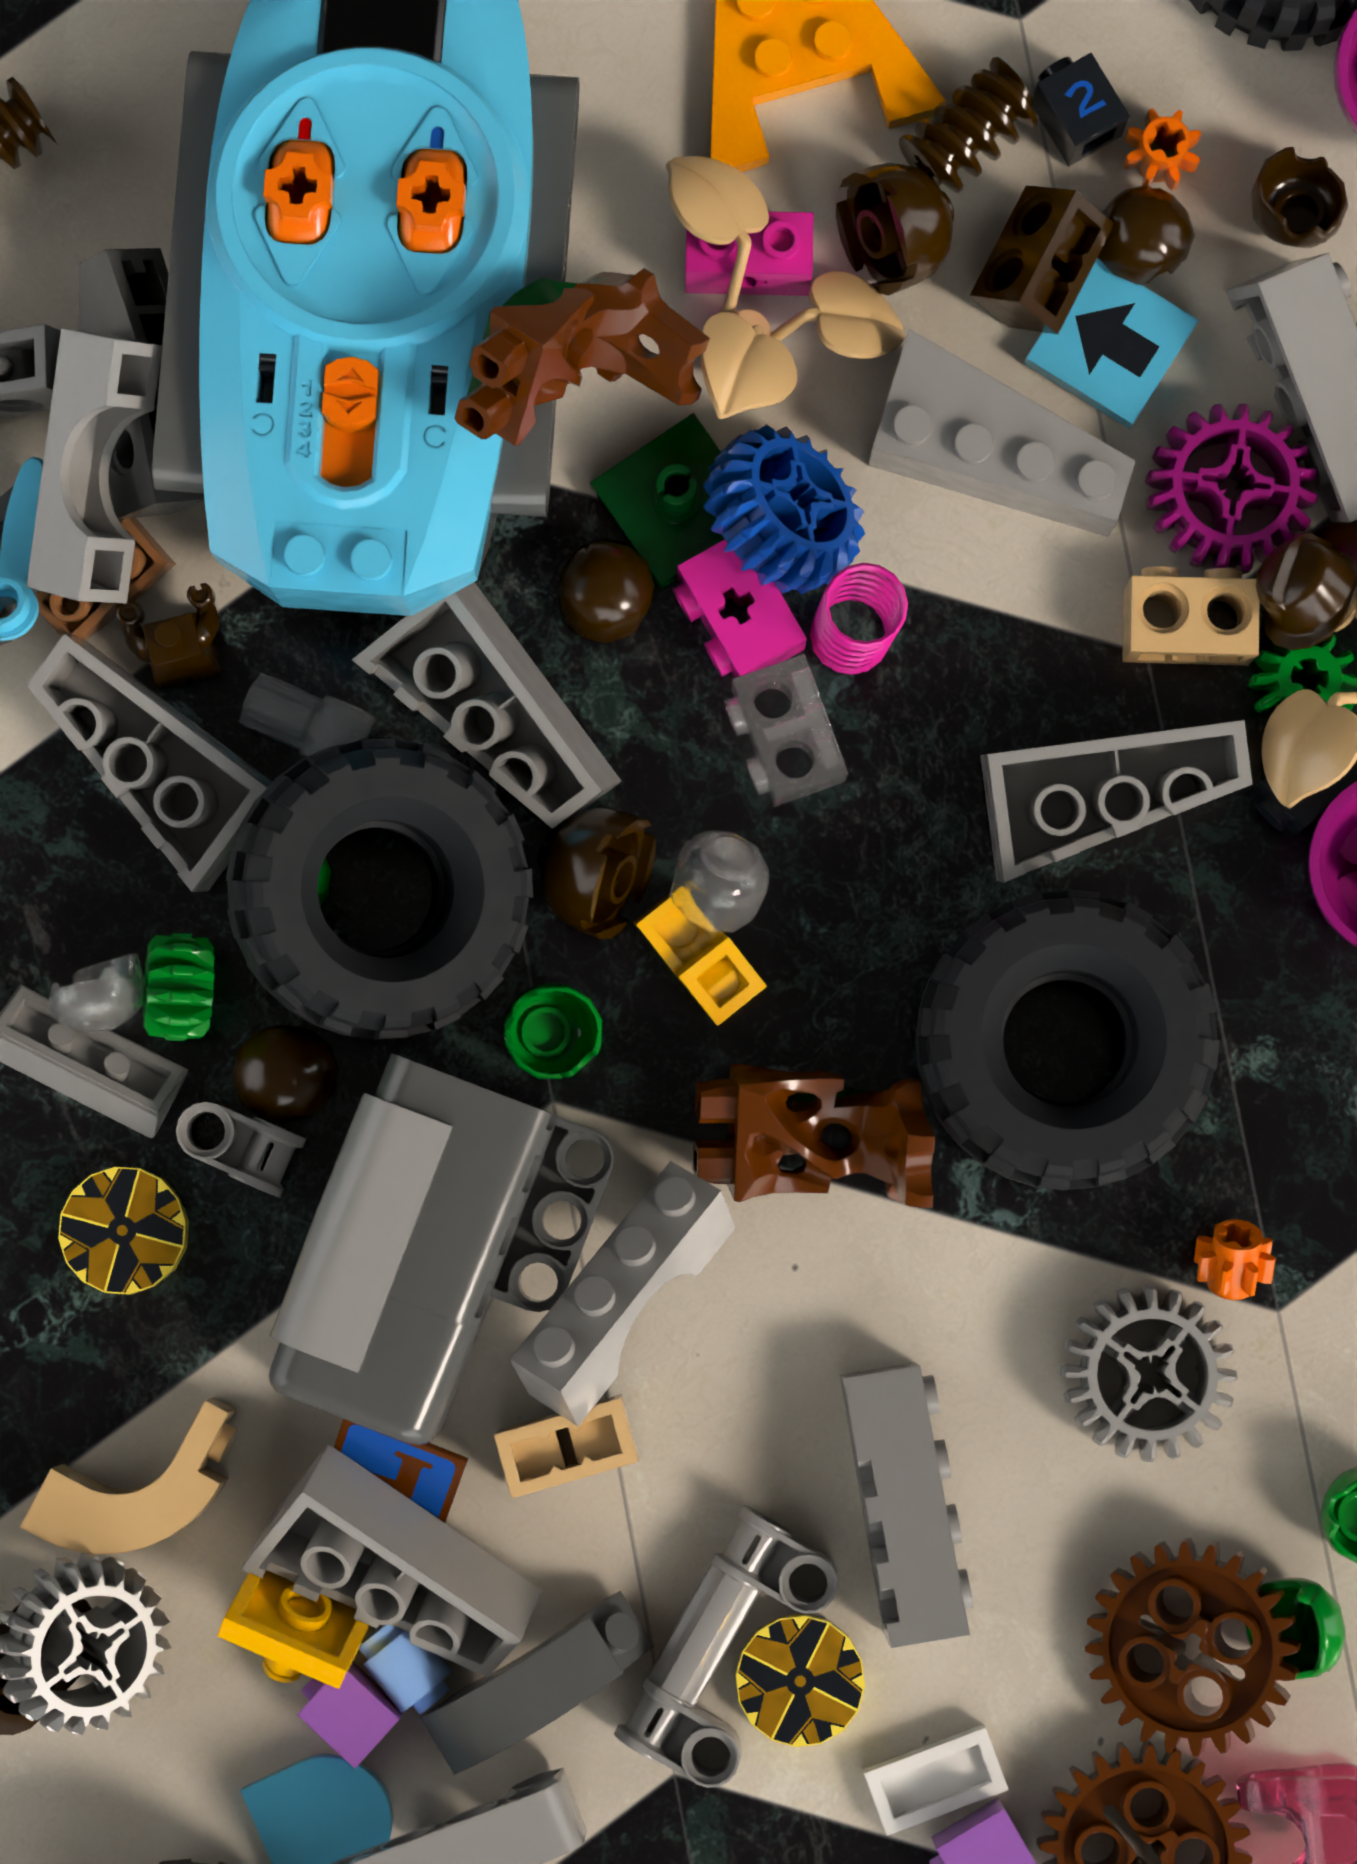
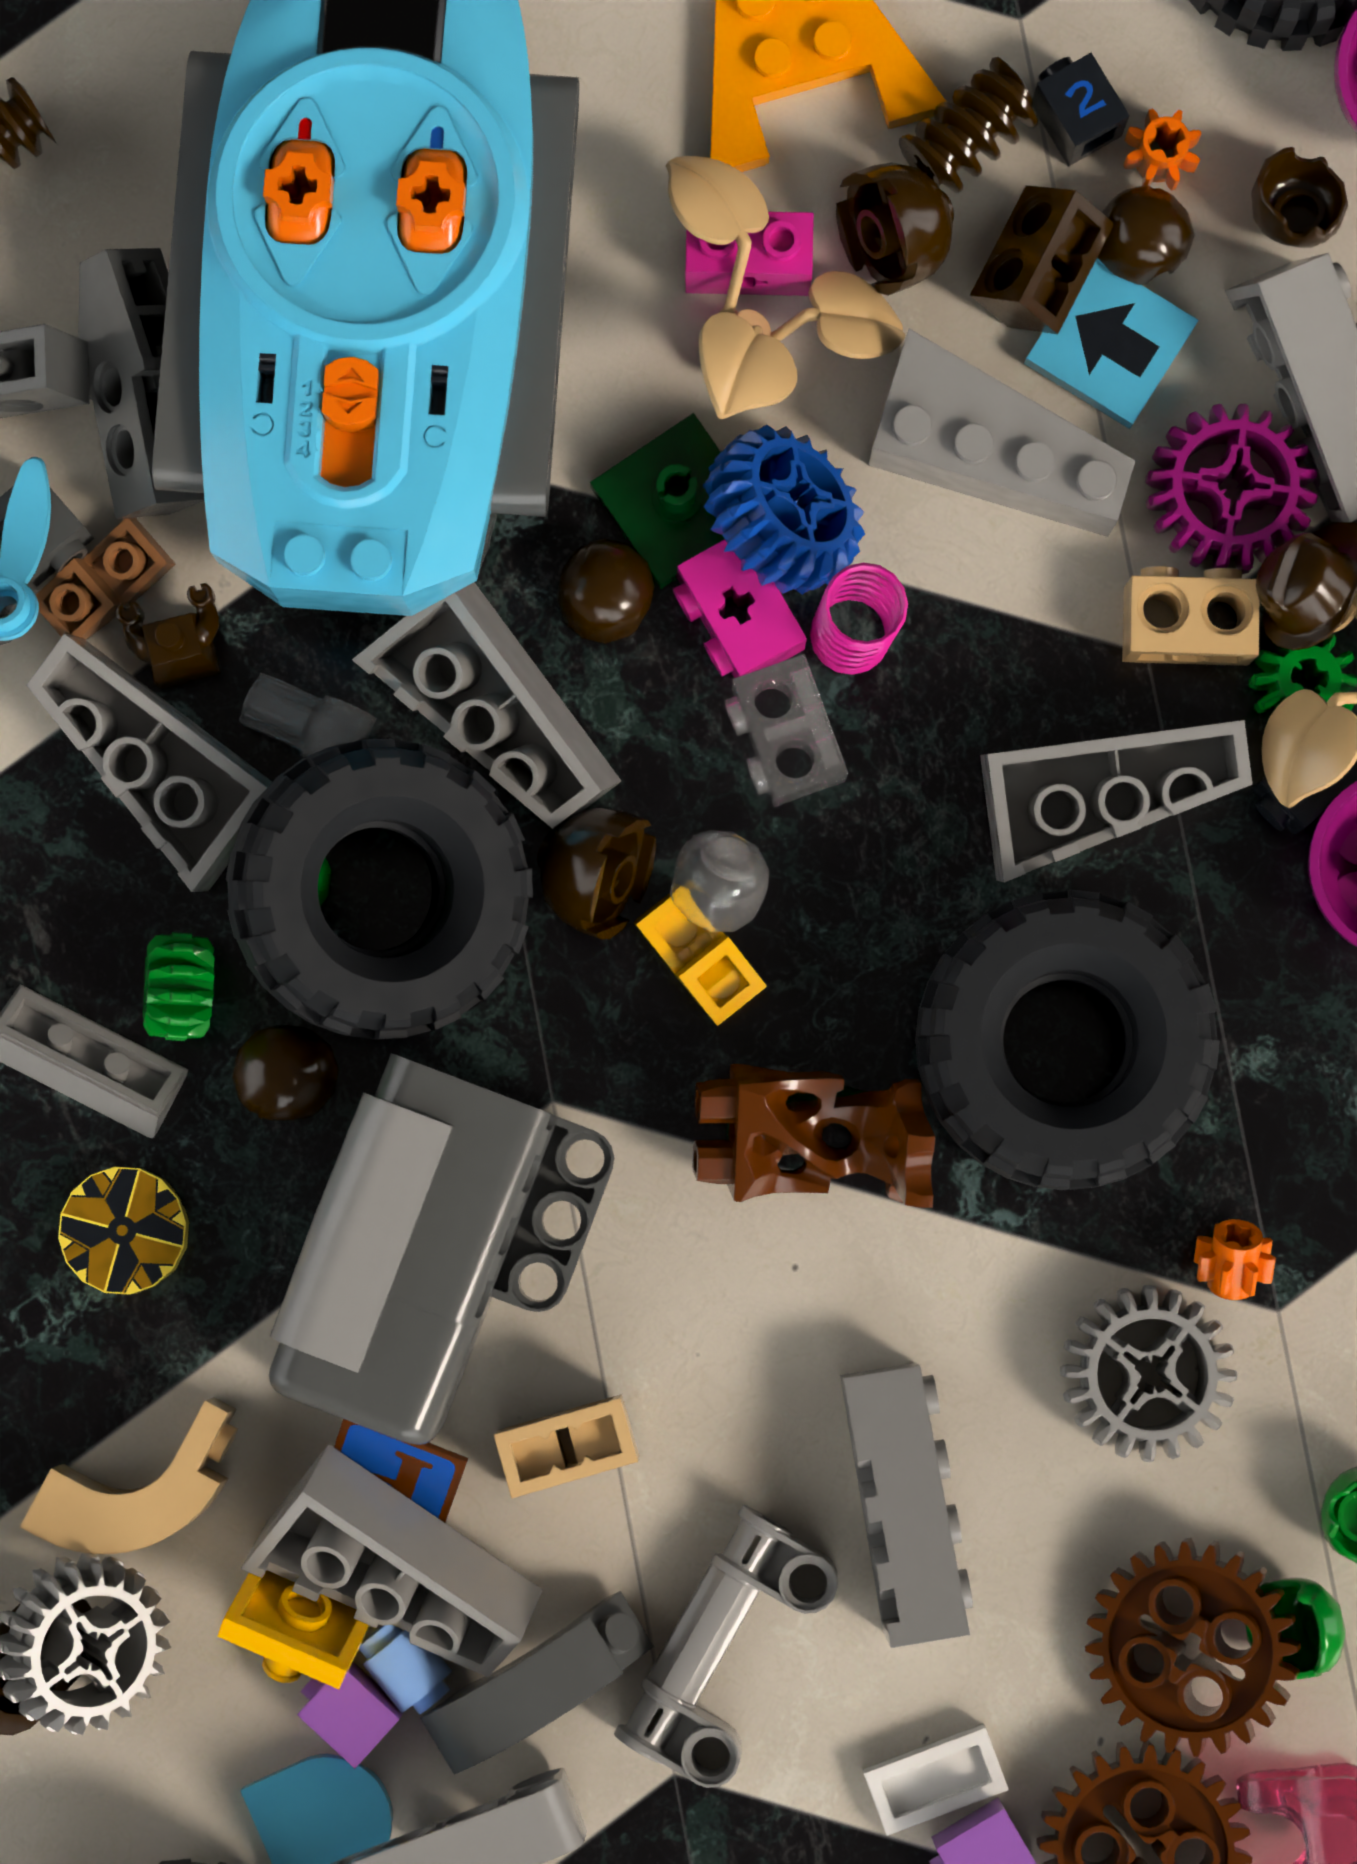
(96, 394): light grey arch -> none
(100, 995): clear hair -> none
(243, 1146): light grey piece -> none
(552, 1031): green hair -> none
(558, 328): reddish brown hips -> none
(580, 1340): light grey arch -> none
(800, 1680): tile -> none

